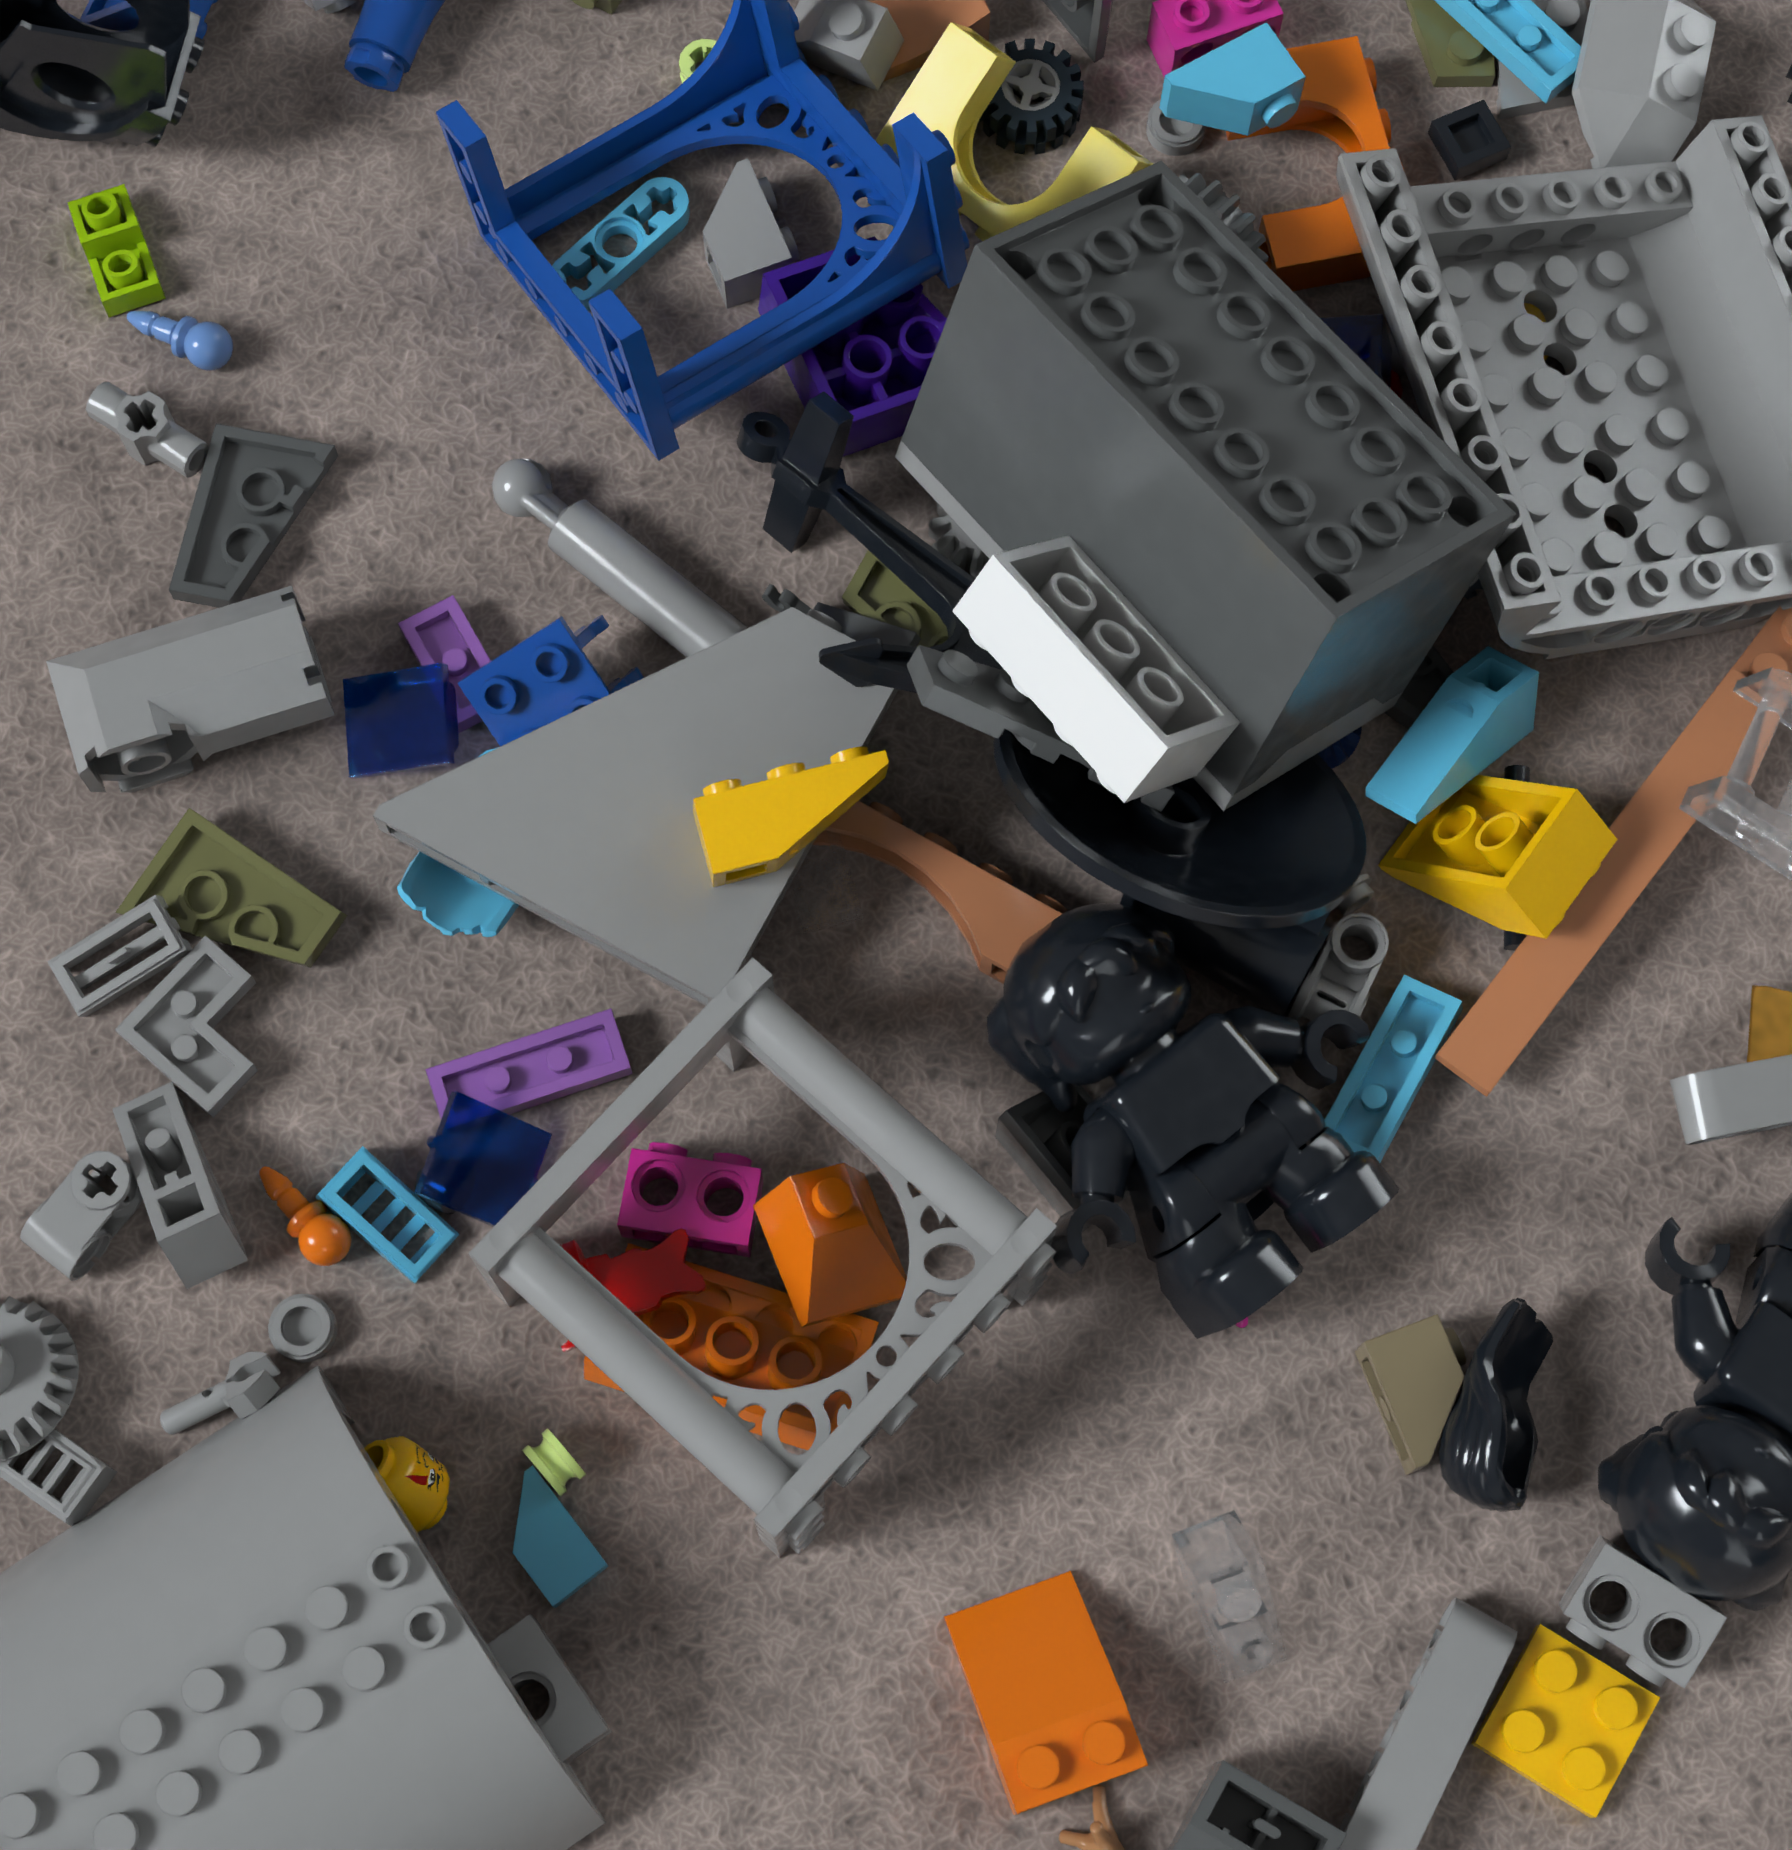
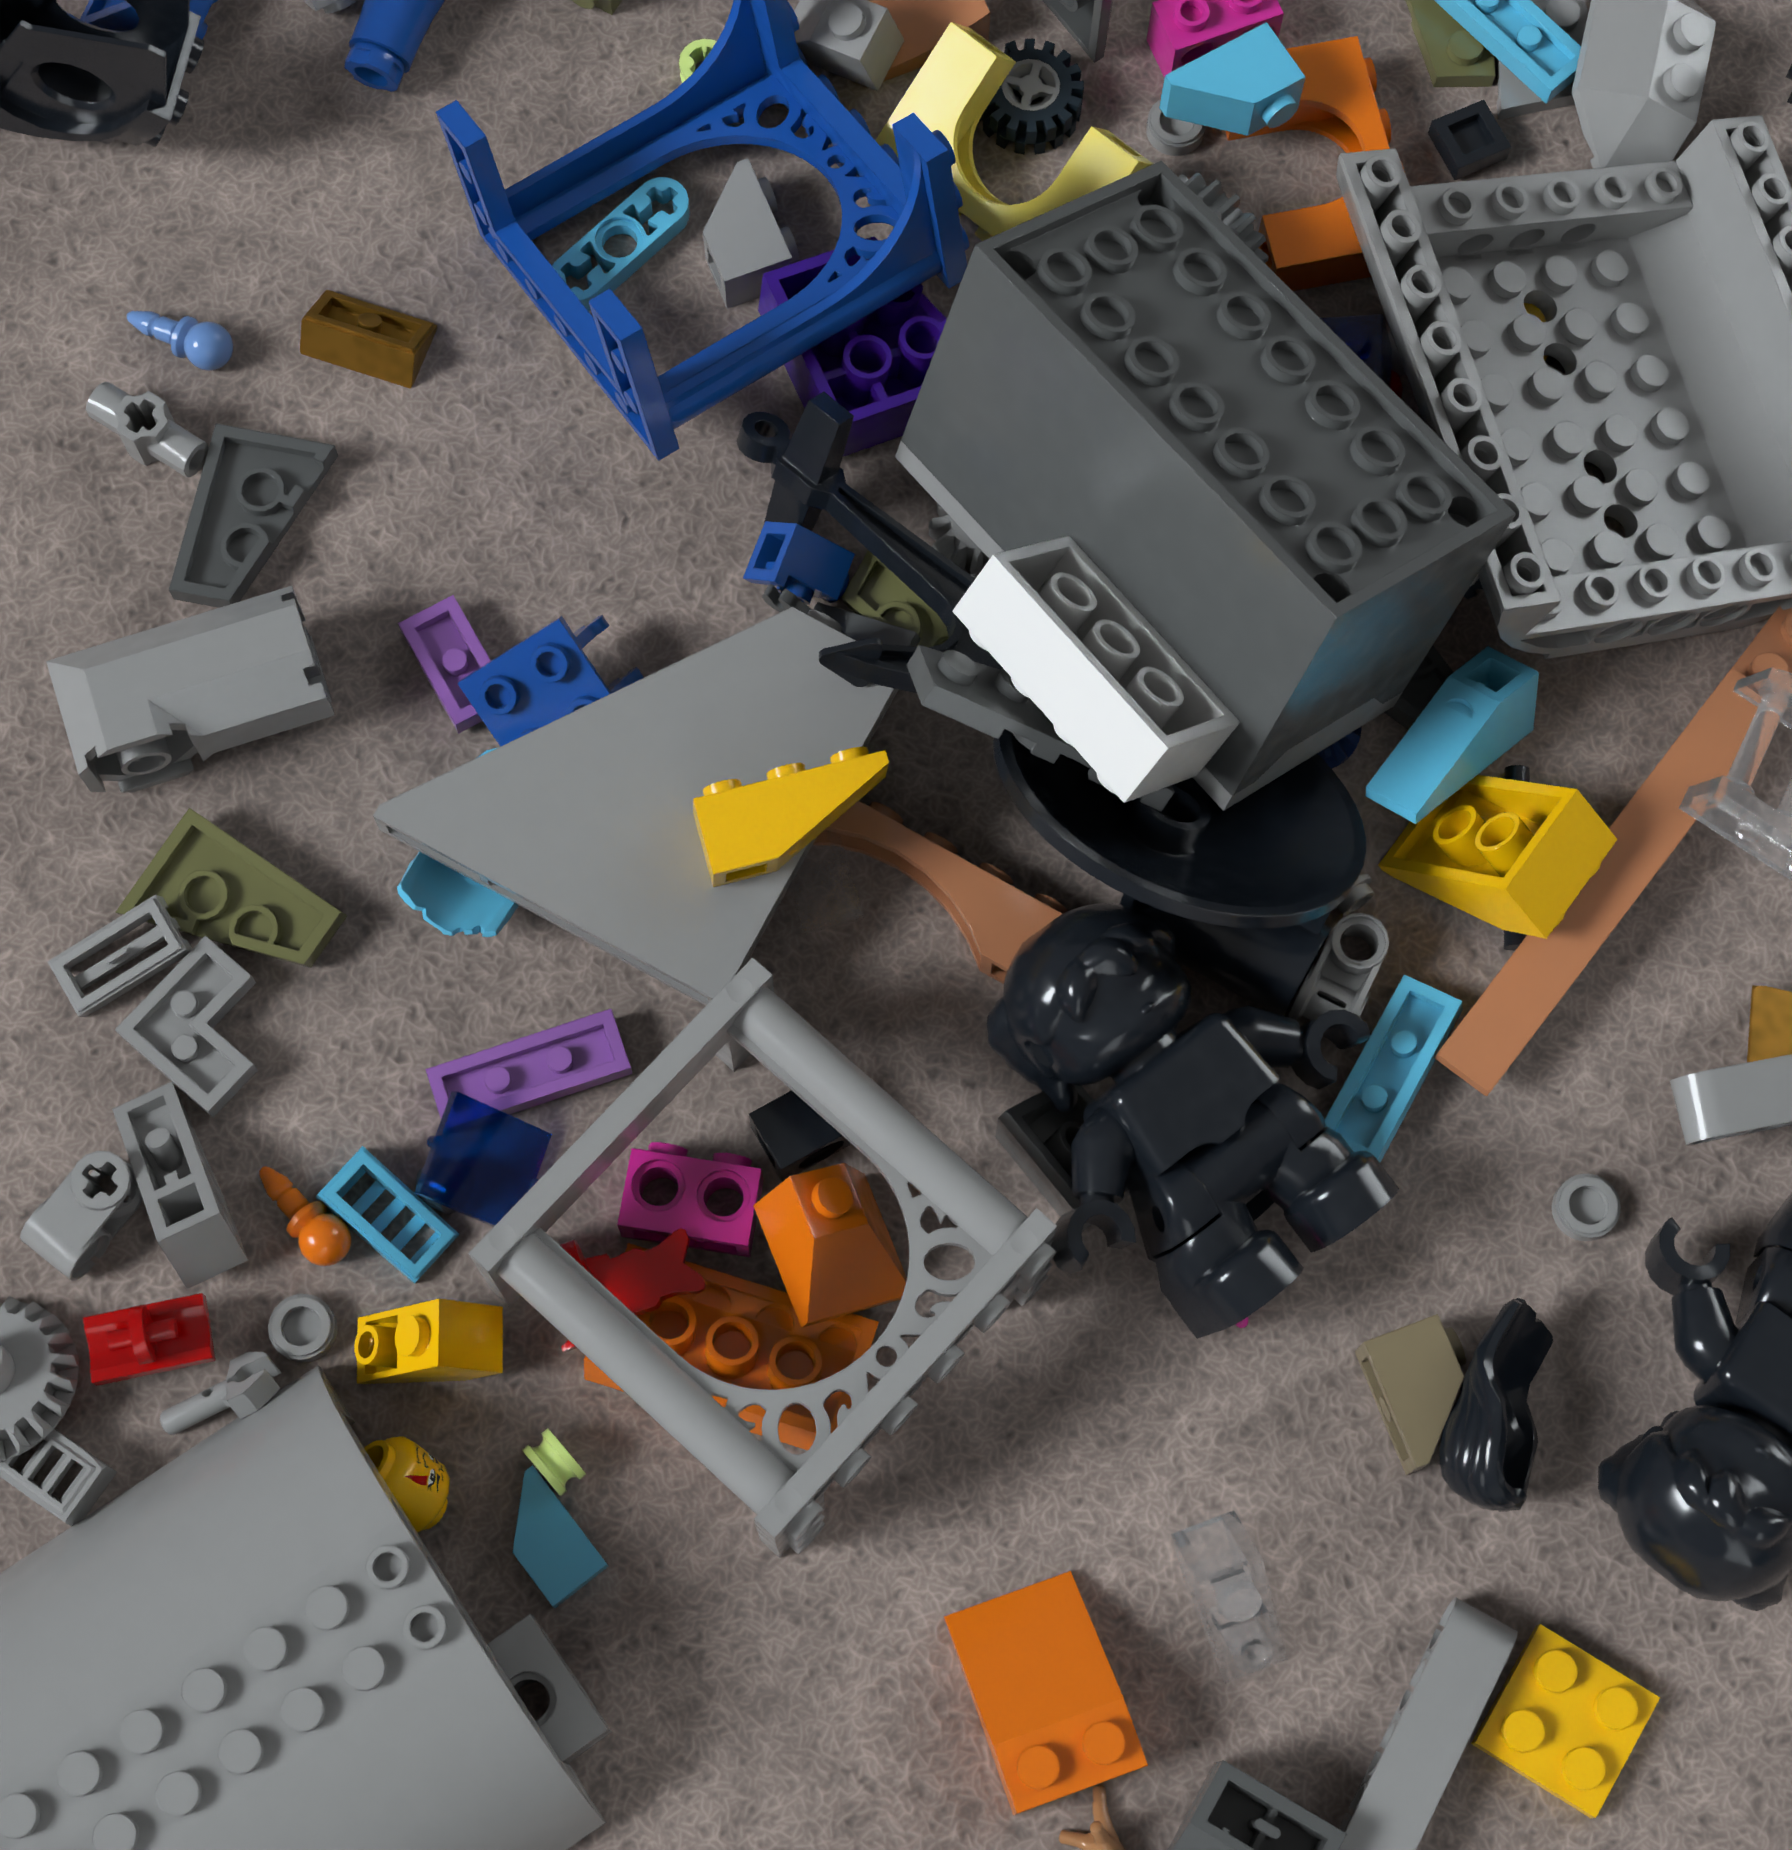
(116, 250): lime slope -> none
(149, 1339): none -> red hips
(366, 338): none -> pearl gold slope
(400, 720): clear blue piece -> none
(430, 1343): none -> yellow slope
(615, 561): light grey piece -> none
(794, 1135): none -> black brick
(799, 562): none -> blue brick
(1586, 1207): none -> light grey tile
(1647, 1602): light grey brick -> none

